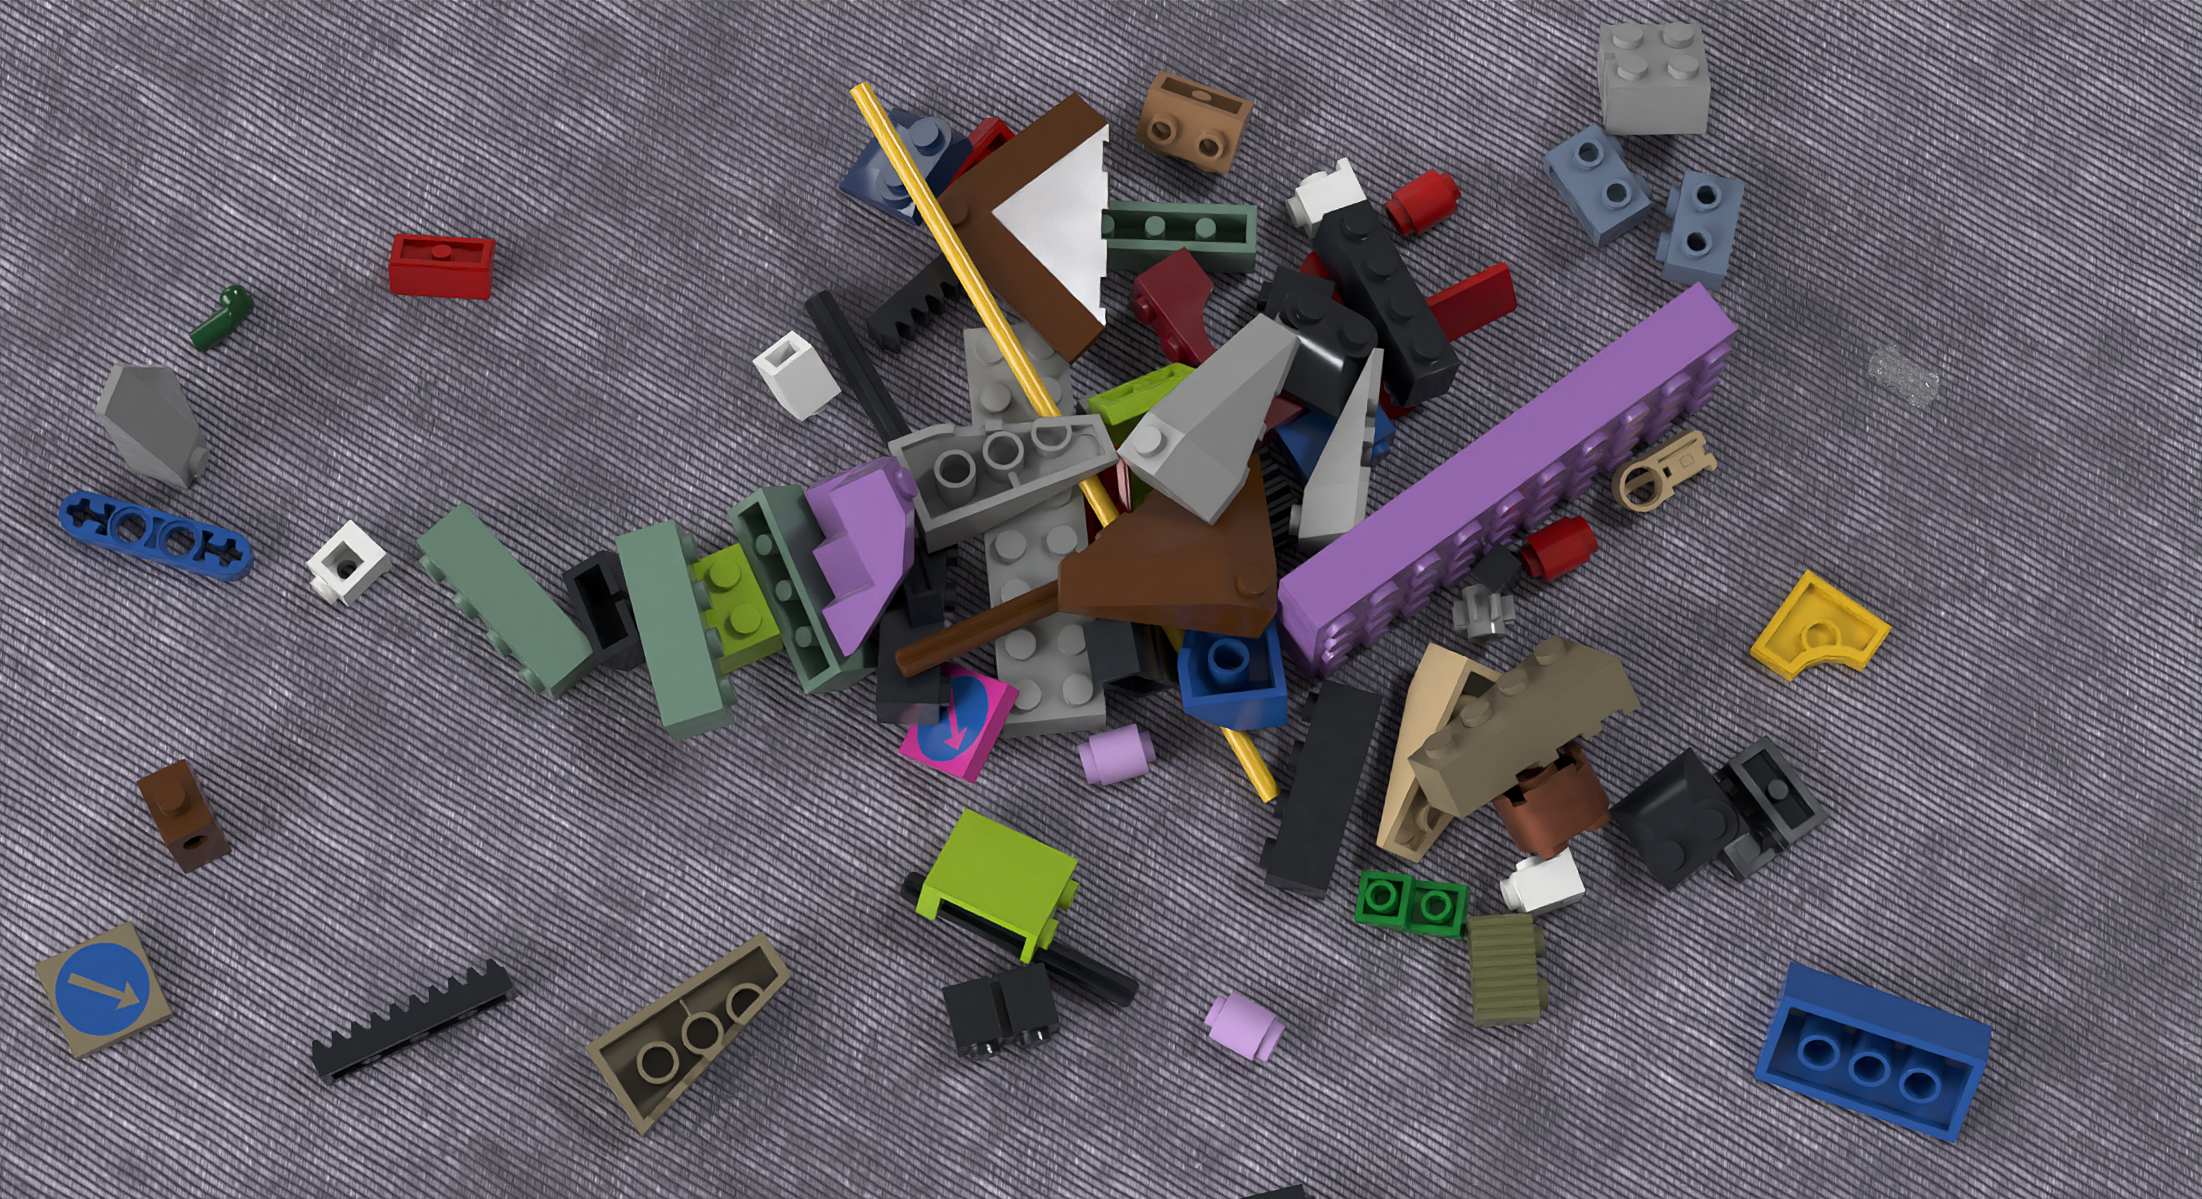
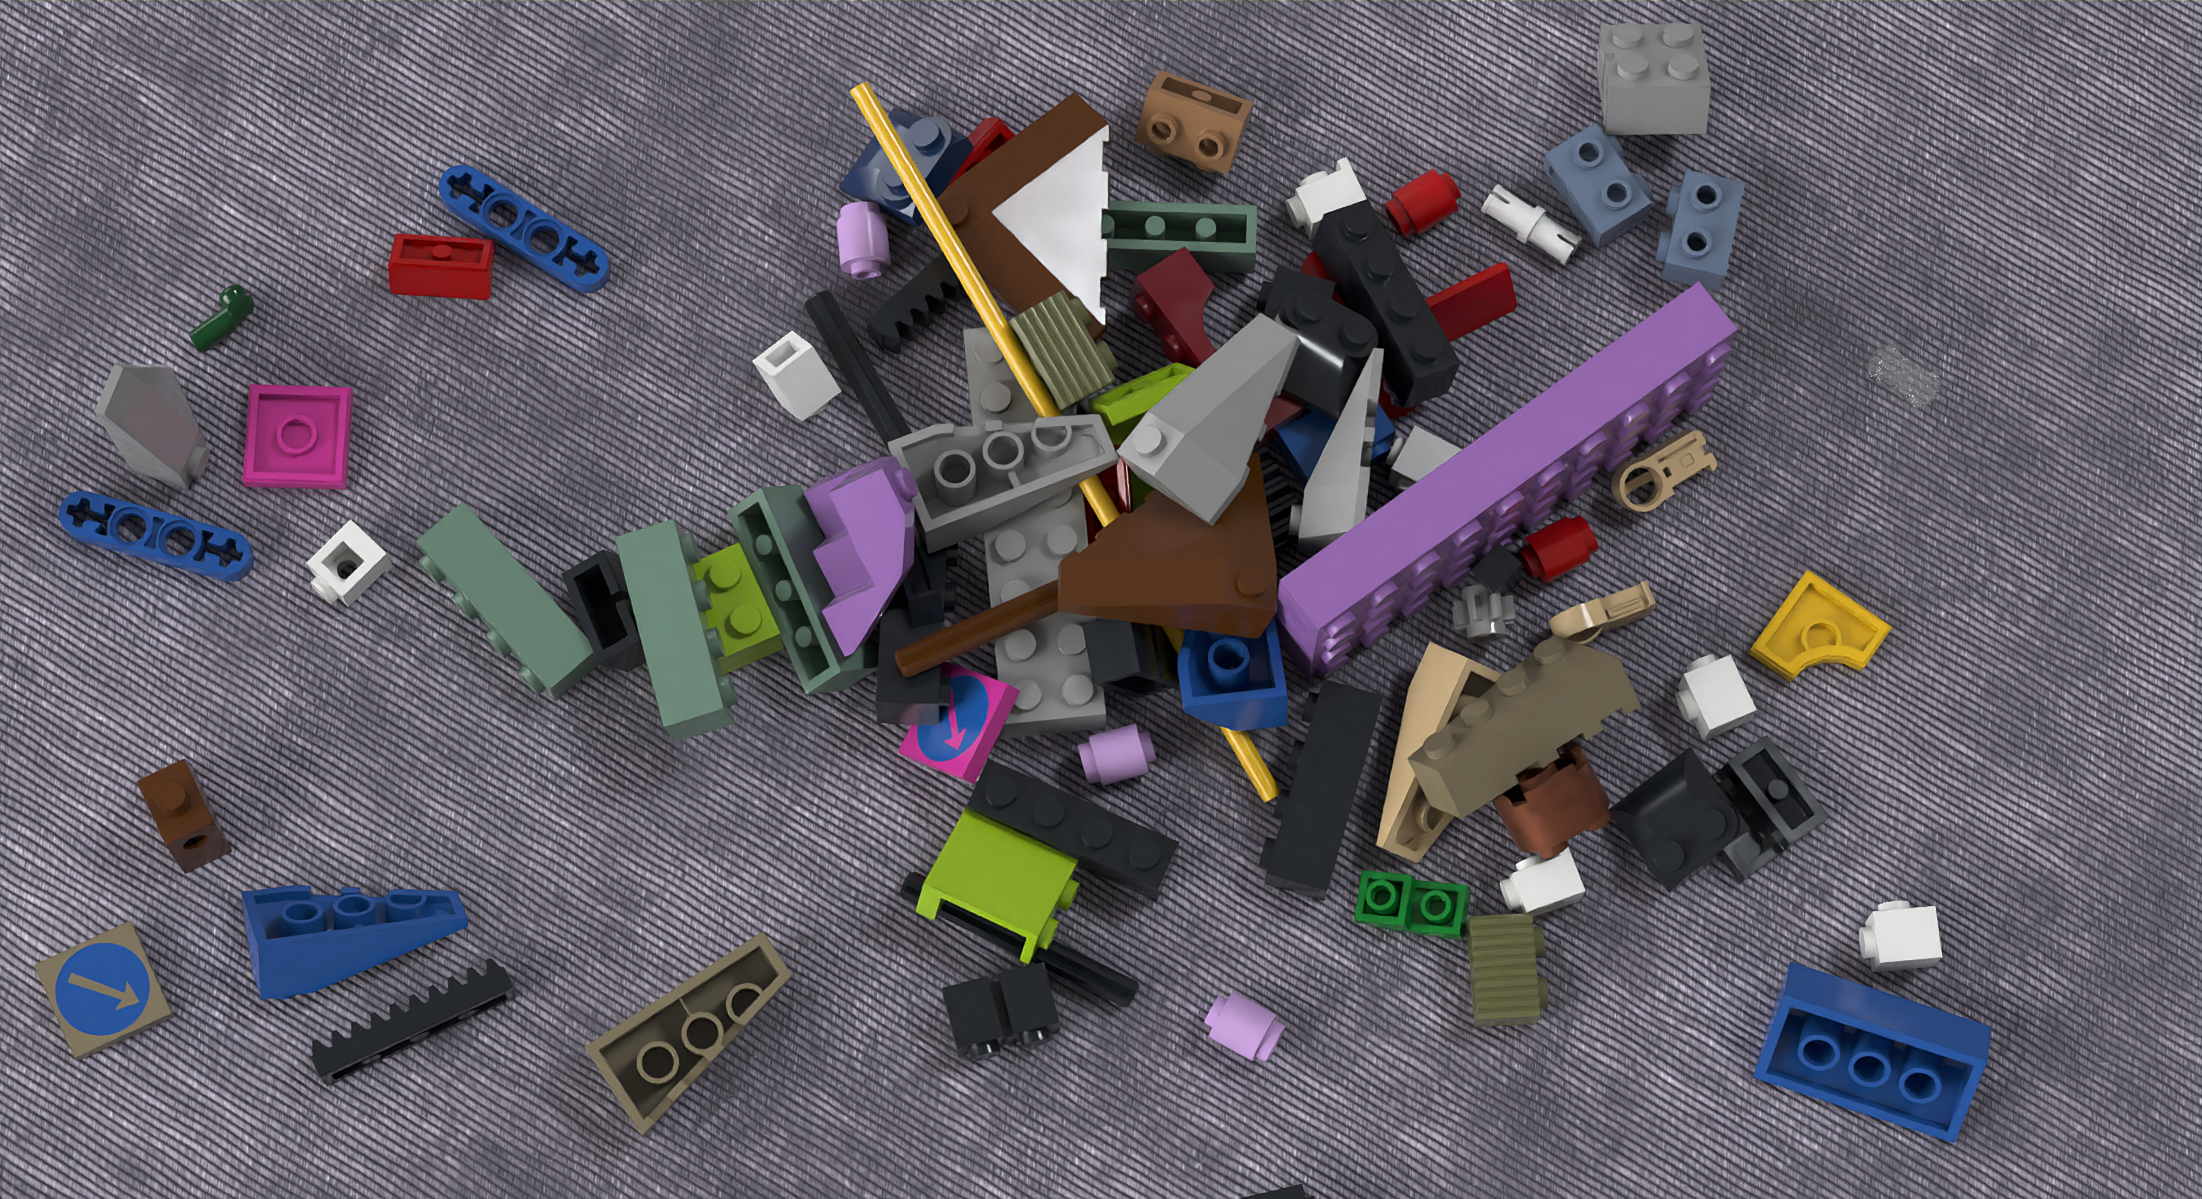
(298, 437): none -> dark pink tile
(317, 940): none -> blue wedge
(527, 225): none -> blue beam
(863, 240): none -> lavender brick
(1064, 350): none -> olive brick
(1084, 831): none -> black brick
(1417, 458): none -> white brick
(1531, 224): none -> white pin
(1603, 614): none -> tan piece
(1714, 696): none -> white brick
(1901, 937): none -> white brick

